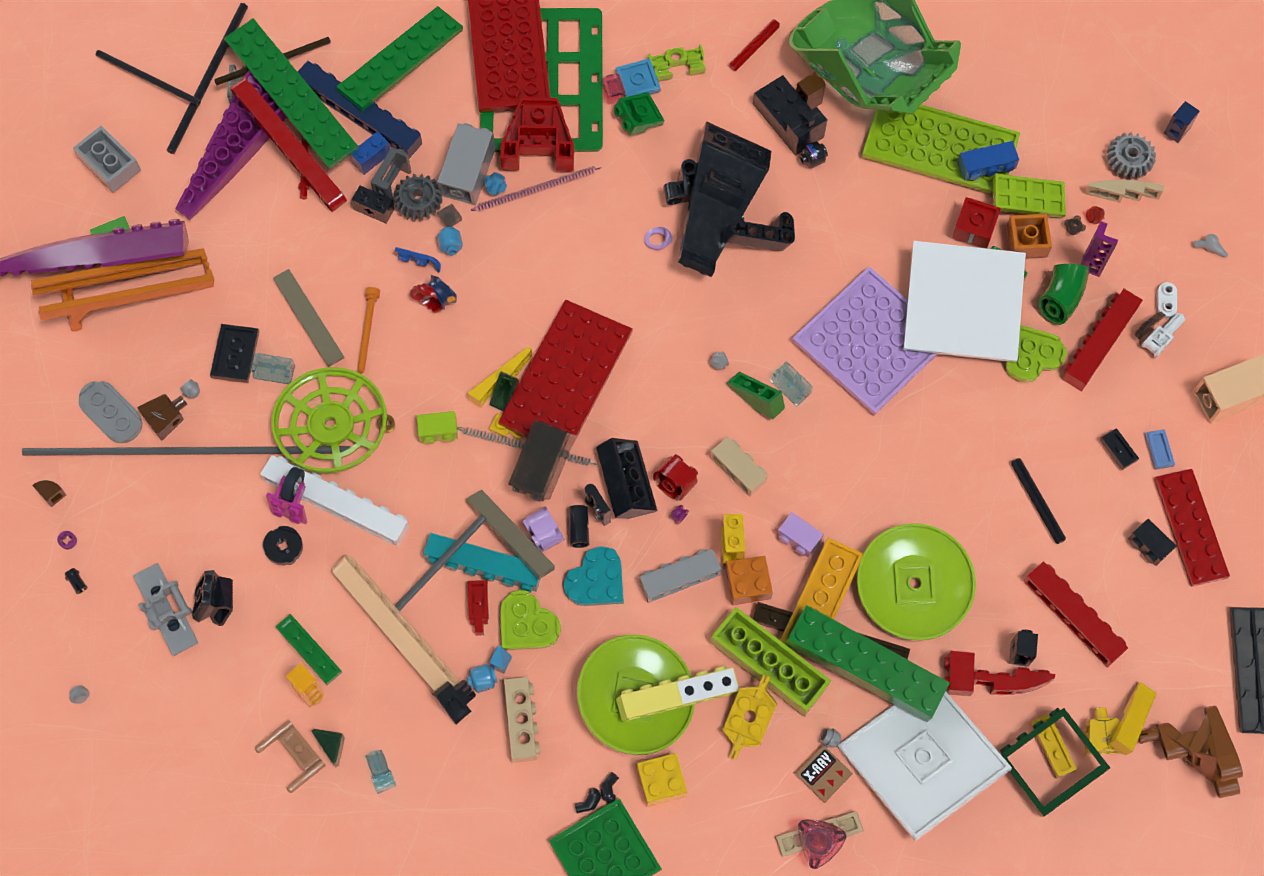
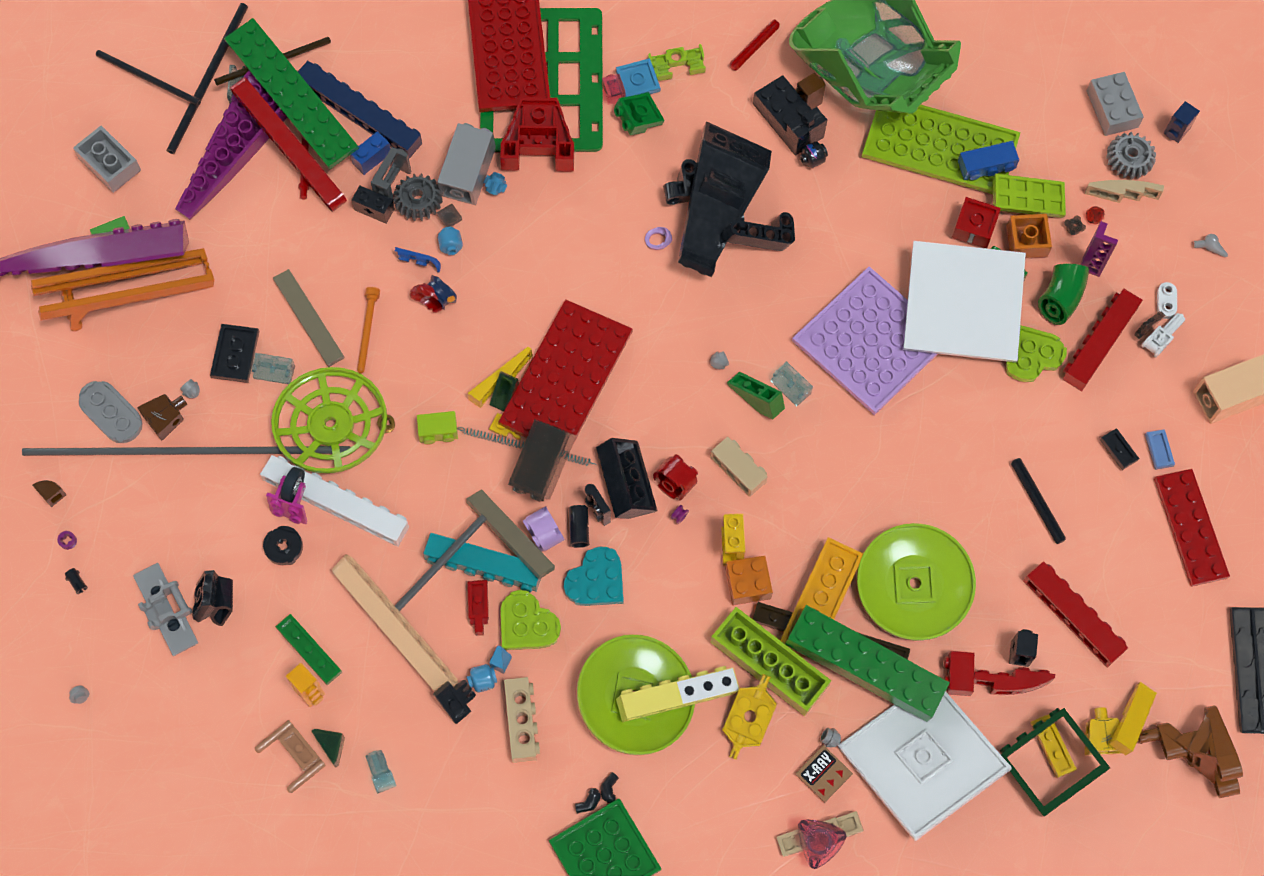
(399, 58): green plate -> none
(514, 195): piece -> none
(662, 780): yellow brick -> none
(680, 575): light grey brick -> none
(799, 535): lavender brick -> none
(1114, 103): none -> light grey brick
(1151, 542): black brick -> none

